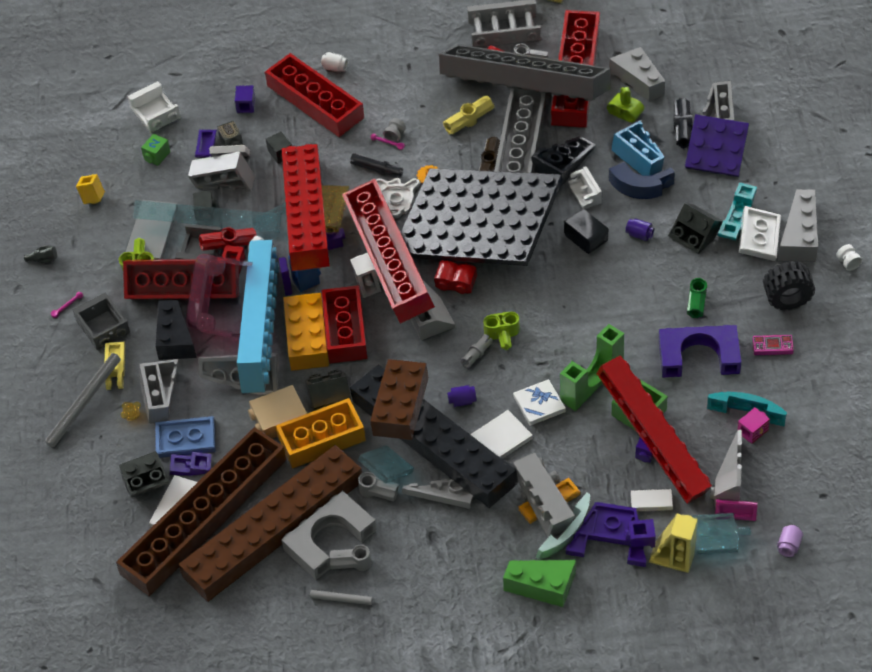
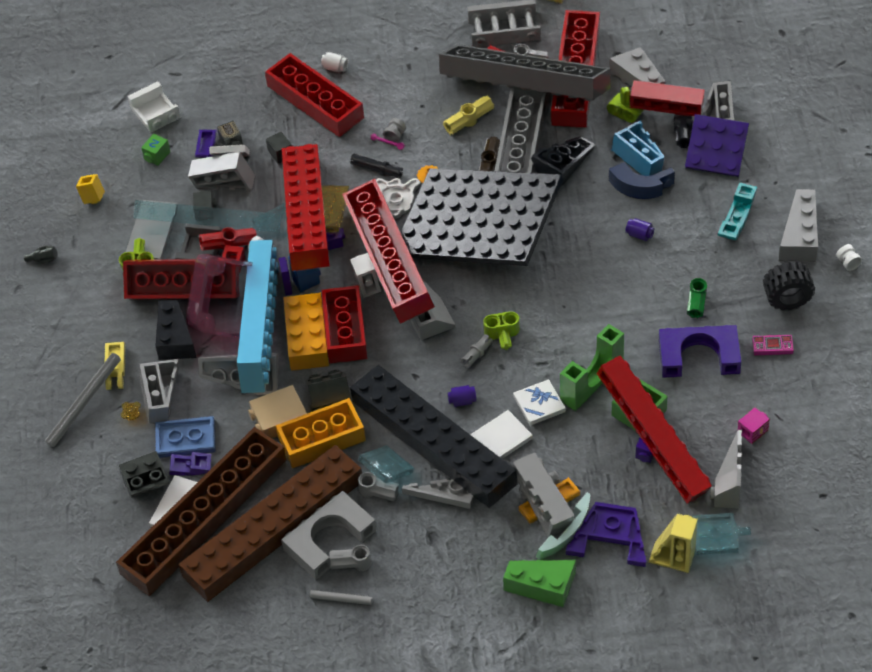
(55, 313): dark pink hinge -> none
(101, 305): dark grey window -> none
(245, 99): dark purple brick -> none
(399, 399): reddish brown brick -> none
(455, 277): red brick -> none
(585, 188): white hinge -> none
(585, 231): black piece -> none
(640, 533): dark purple brick -> none
(652, 500): white tile -> none
(666, 98): none -> brick
(695, 227): pearl dark grey slope -> none
(742, 509): dark pink tile -> none
(746, 402): teal slope -> none
(759, 233): white tile -> none
(789, 540): lavender brick -> none

